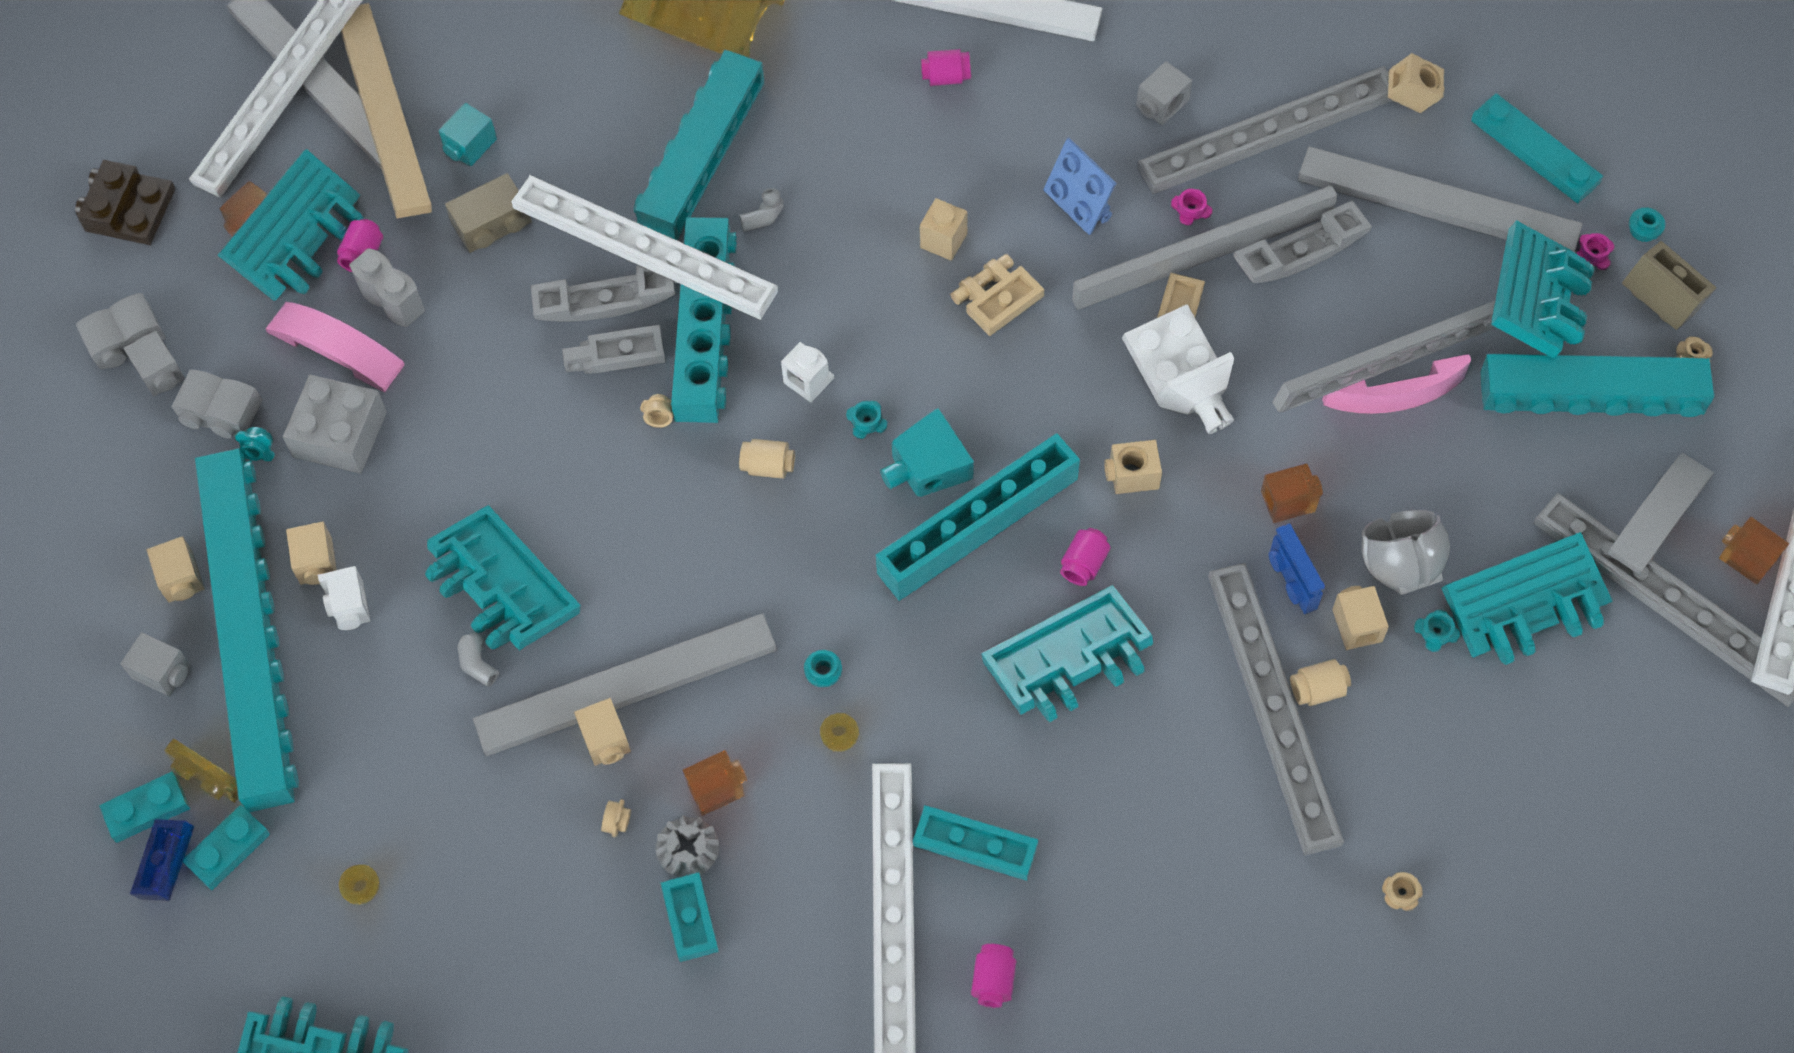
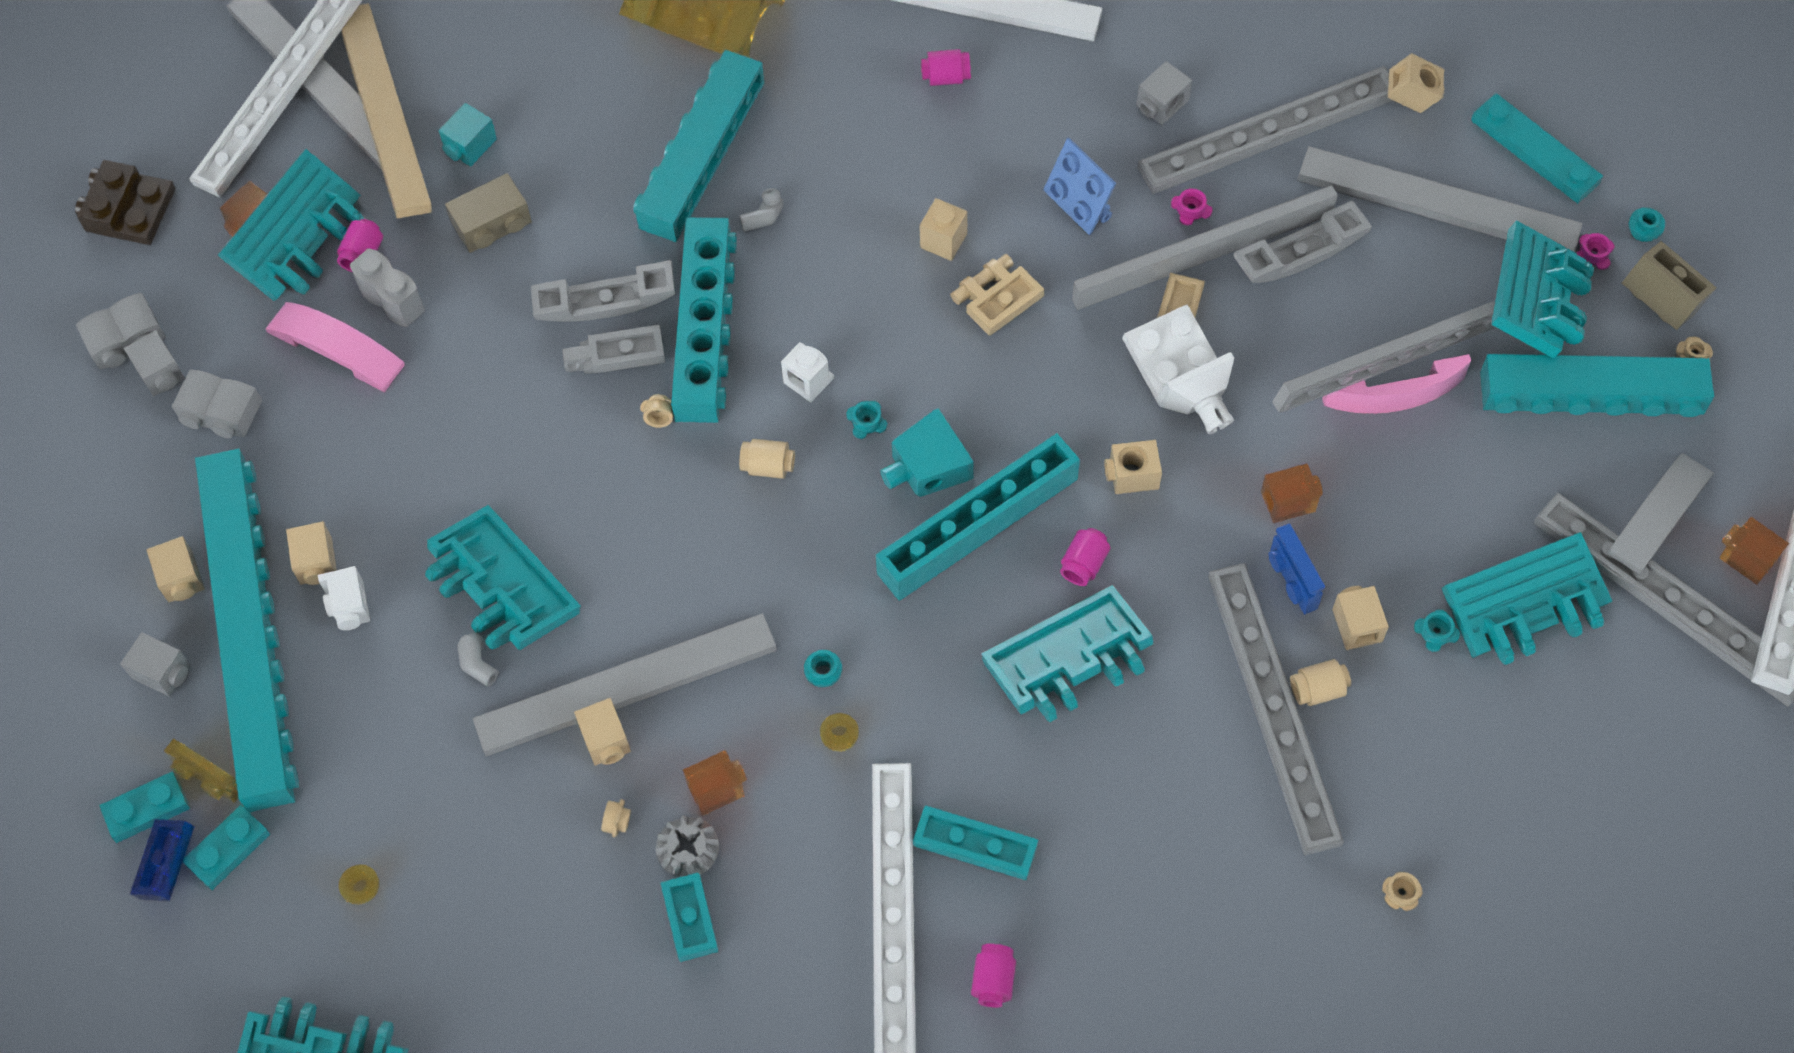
(255, 444): teal plate -> none
(335, 424): light grey brick -> none
(645, 247): white tile -> none
(1406, 550): light grey piece -> none

